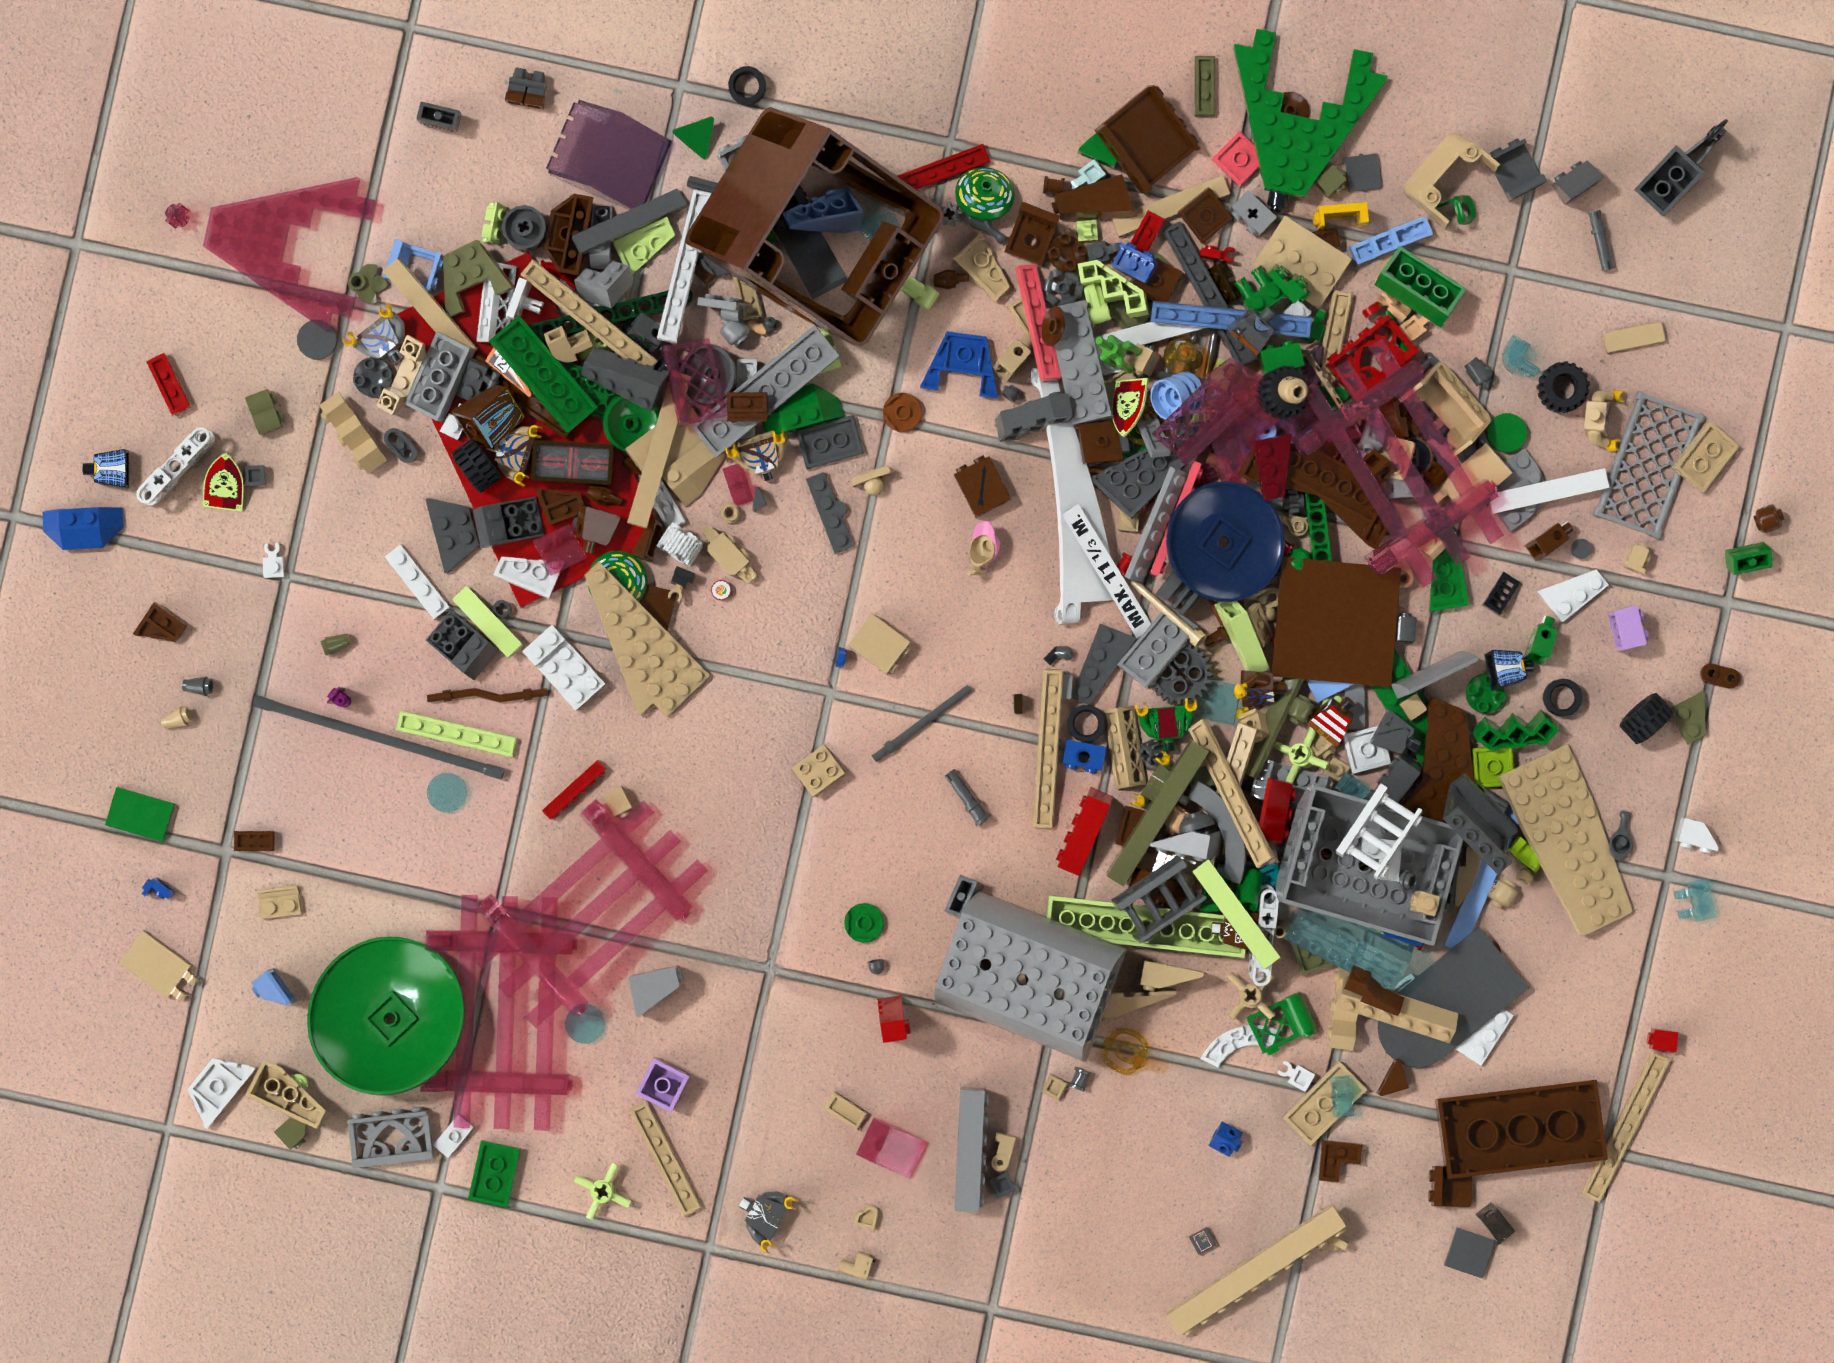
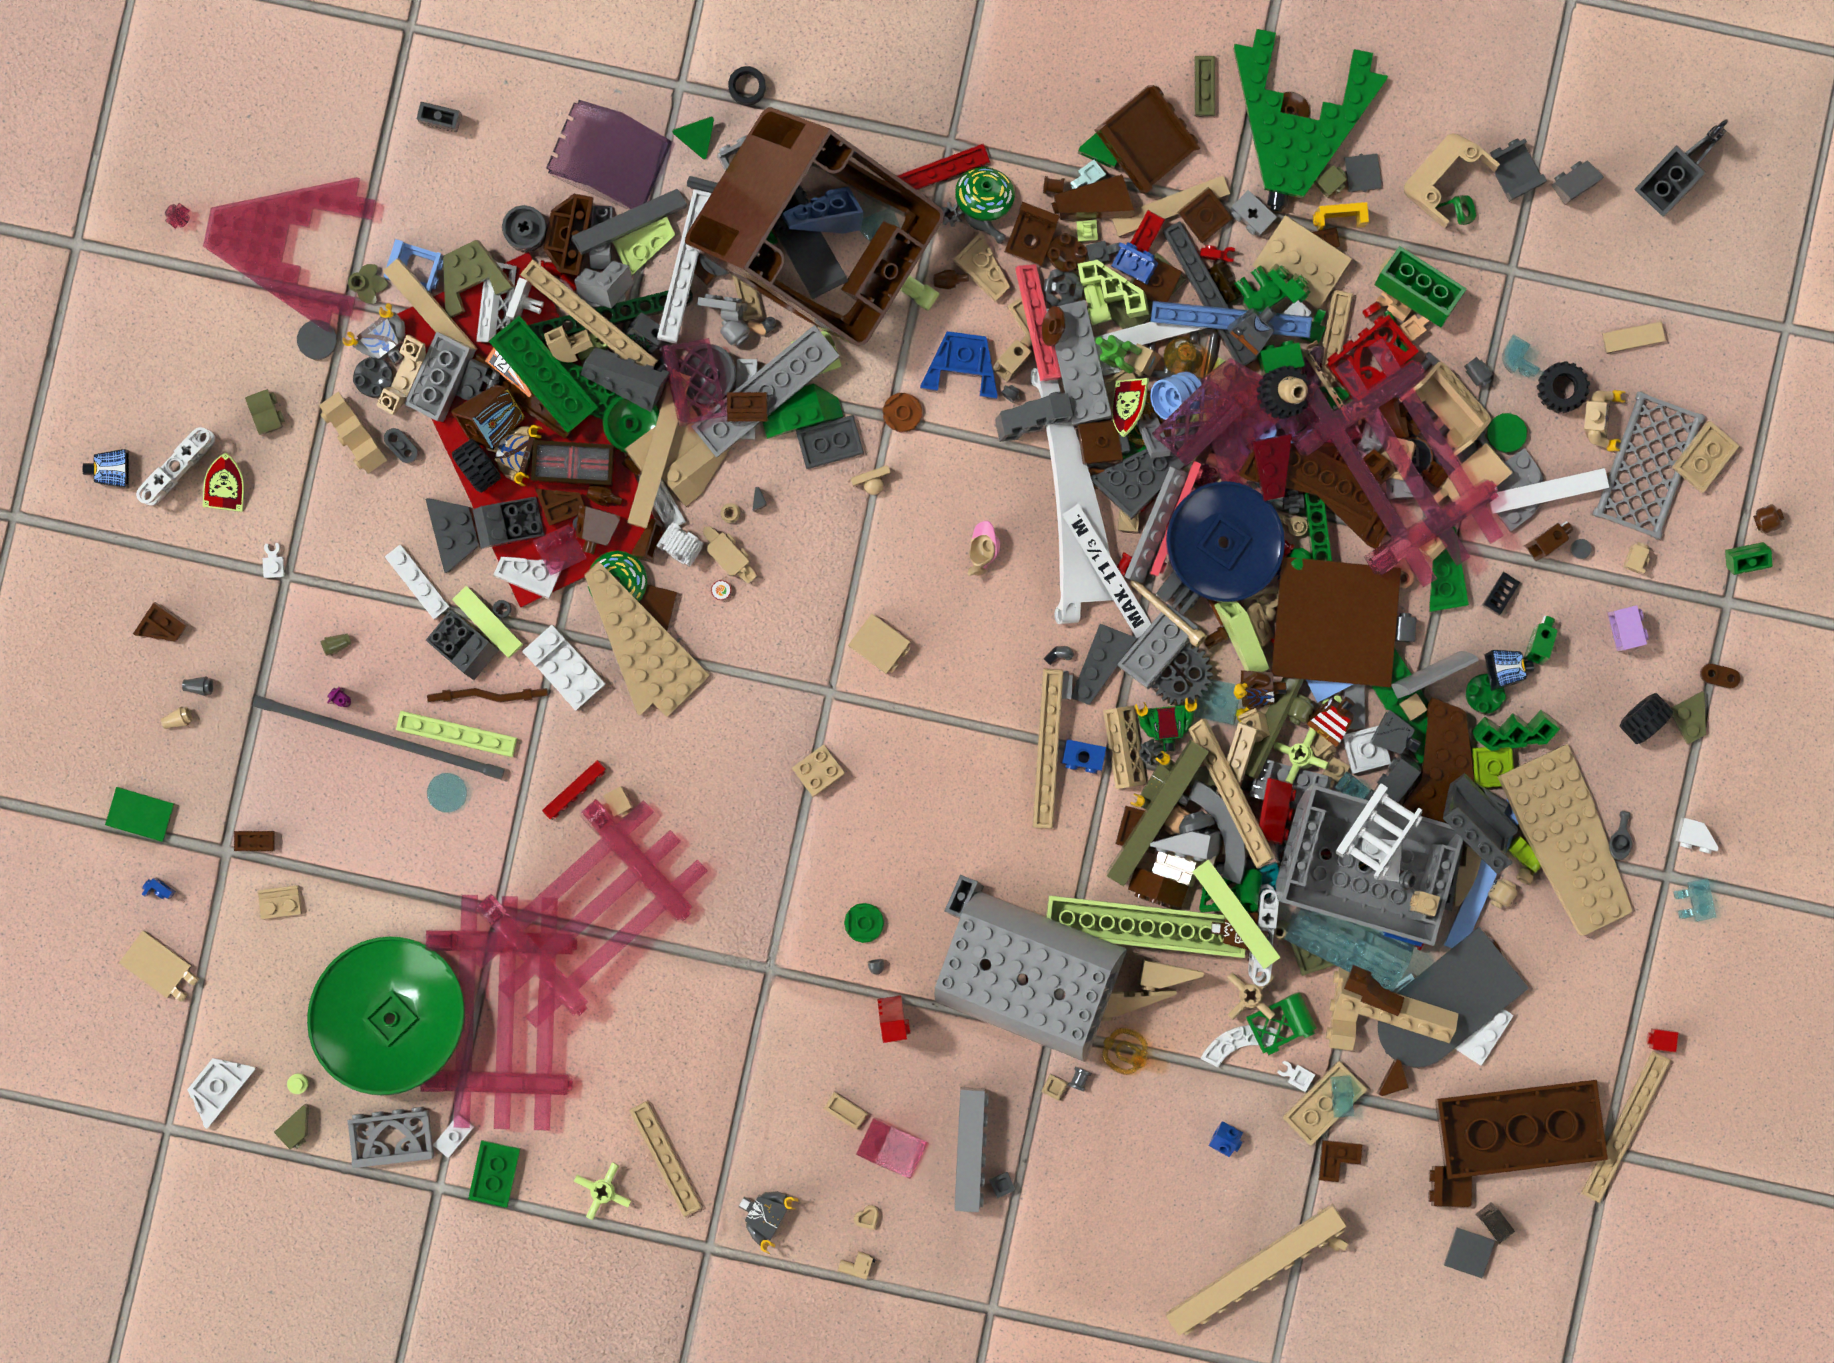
(83, 526): blue wedge -> none
(168, 384): red plate -> none
(255, 475): dark grey plate -> none
(272, 988): medium blue slope -> none
(281, 1093): tan wedge -> none
(452, 427): white plate -> none
(493, 232): yellowish green hinge -> none
(519, 86): hips -> none
(587, 1026): clear light blue tile -> none
(653, 986): light grey slope -> none
(662, 1084): lavender brick -> none
(680, 580): pearl dark grey piece -> none
(738, 484): clear pink slope -> none
(759, 453): torso -> none
(830, 512): dark grey hinge -> none
(841, 656): blue tile -> none
(890, 746): dark grey bar -> none
(972, 805): dark grey pin -> none
(981, 486): reddish brown brick -> none
(1001, 1158): tan leg -> none
(1017, 703): dark brown tile -> none
(1071, 725): black tyre -> none
(1084, 832): red wedge -> none
(1142, 890): dark grey fence -> none
(1202, 1240): dark grey tile -> none
(1237, 159): coral tile -> none
(1390, 240): light blue slope -> none
(1562, 712): black tyre -> none
(1572, 594): white wing -> none
(1599, 233): dark grey pin -> none

